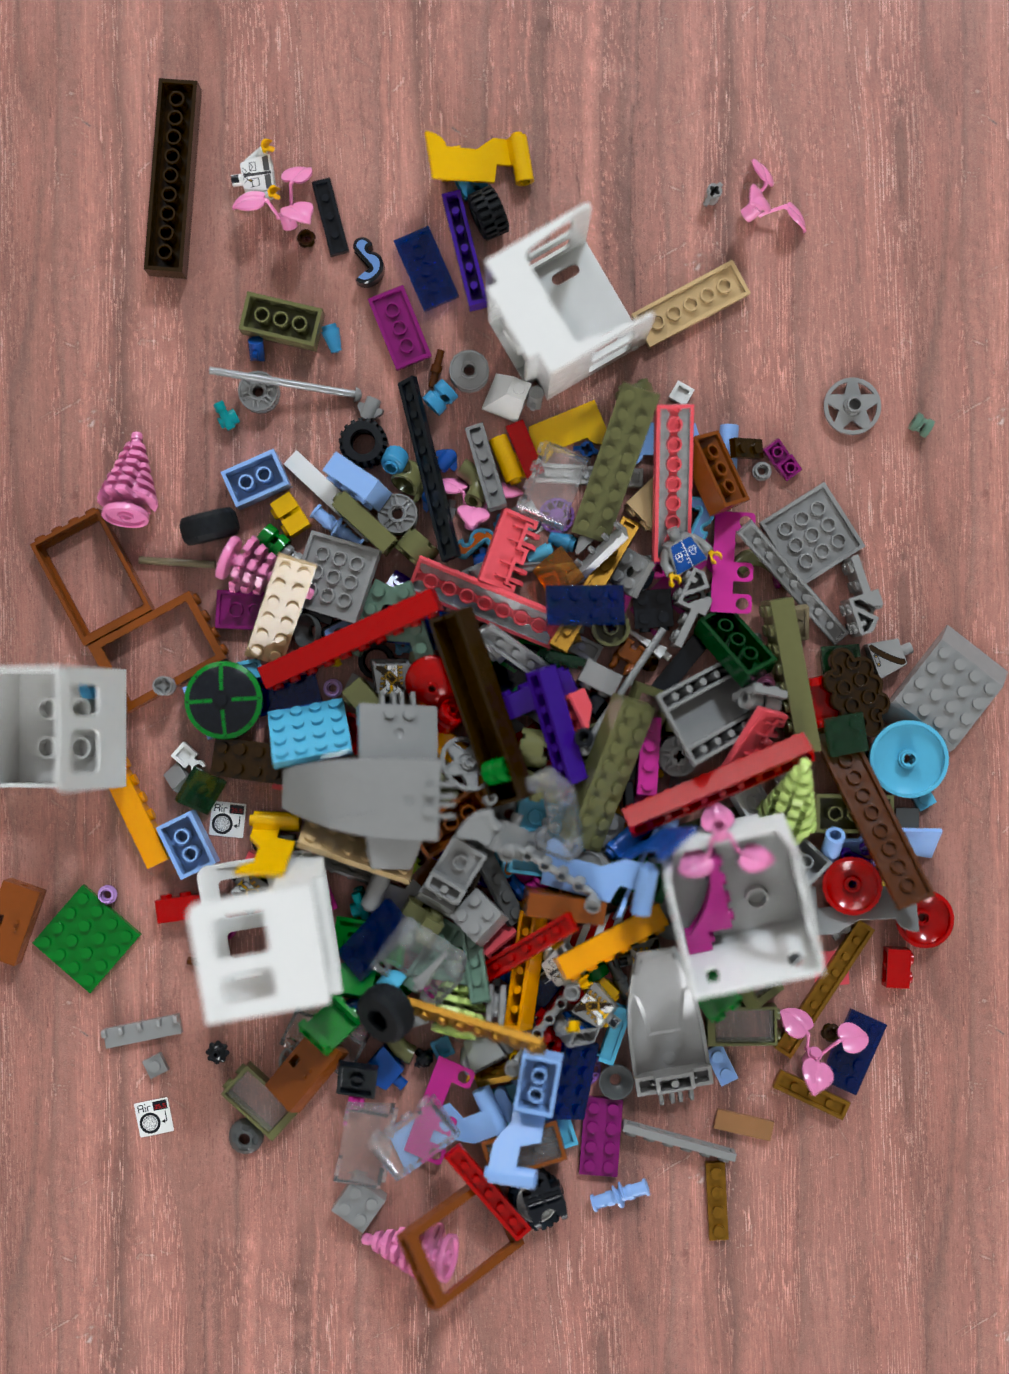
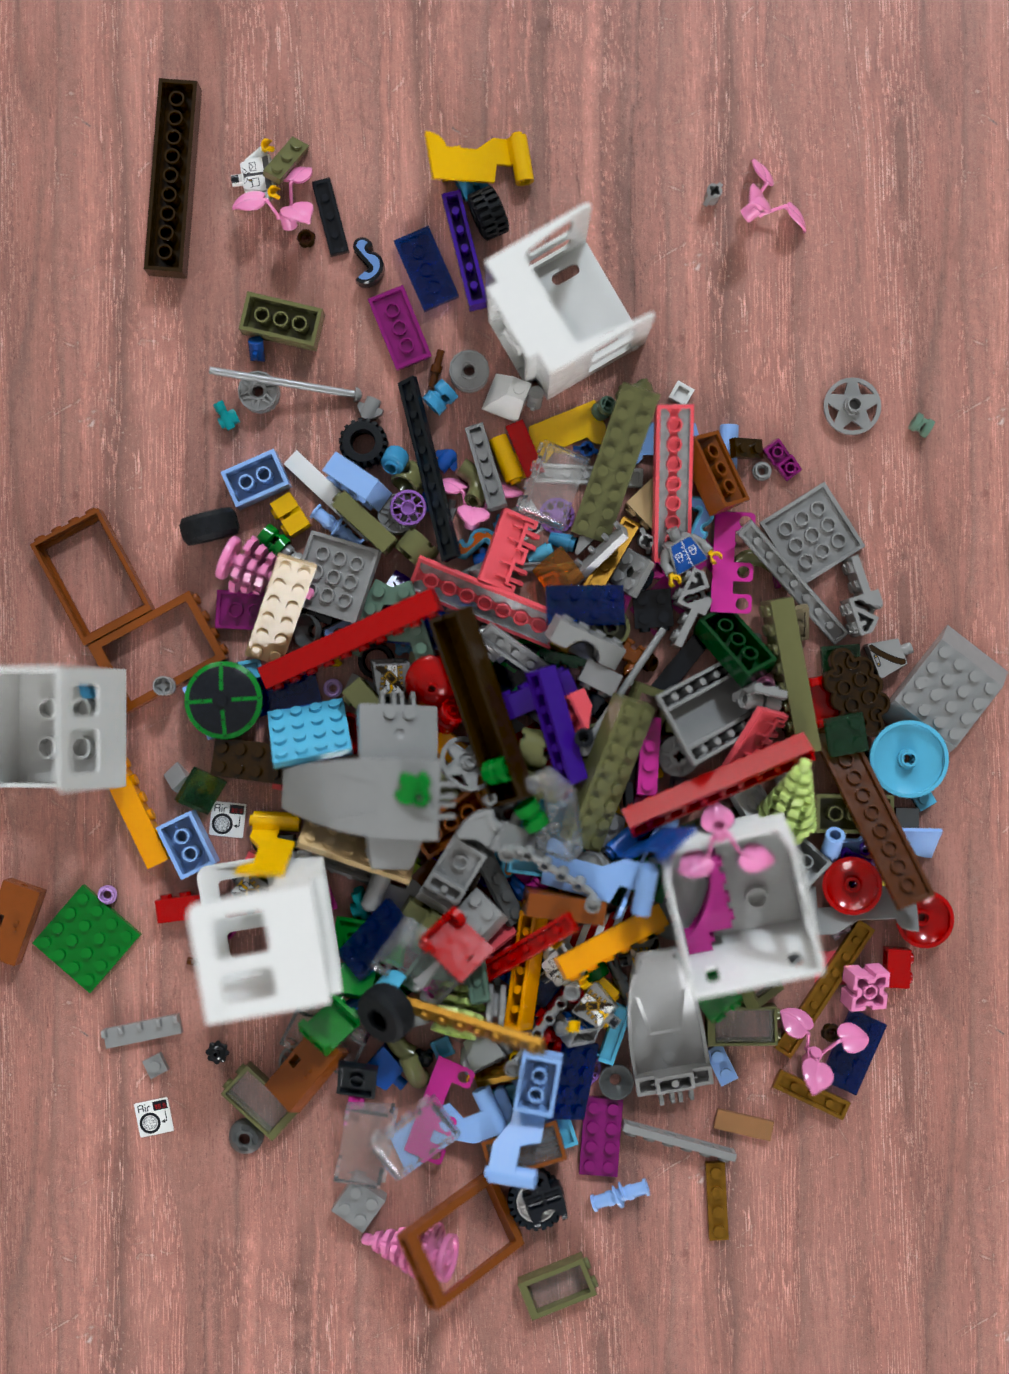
(129, 487): bright pink plant -> none
(177, 562): dark tan bar -> none
(186, 756): white plate -> none
(285, 160): none -> olive plate
(331, 335): dark azure cone -> none
(408, 507): none -> medium lavender wheel
(411, 787): none -> green plate
(413, 1070): none -> olive cylinder
(454, 943): none -> red door
(487, 1192): red plate -> none
(530, 813): none -> green wheel
(557, 1285): none -> window
(565, 631): none -> light grey arch
(603, 408): none -> sand green wheel
(644, 540): none -> light grey piece
(660, 651): white piece -> none
(694, 302): tan plate -> none
(865, 987): none -> bright pink brick

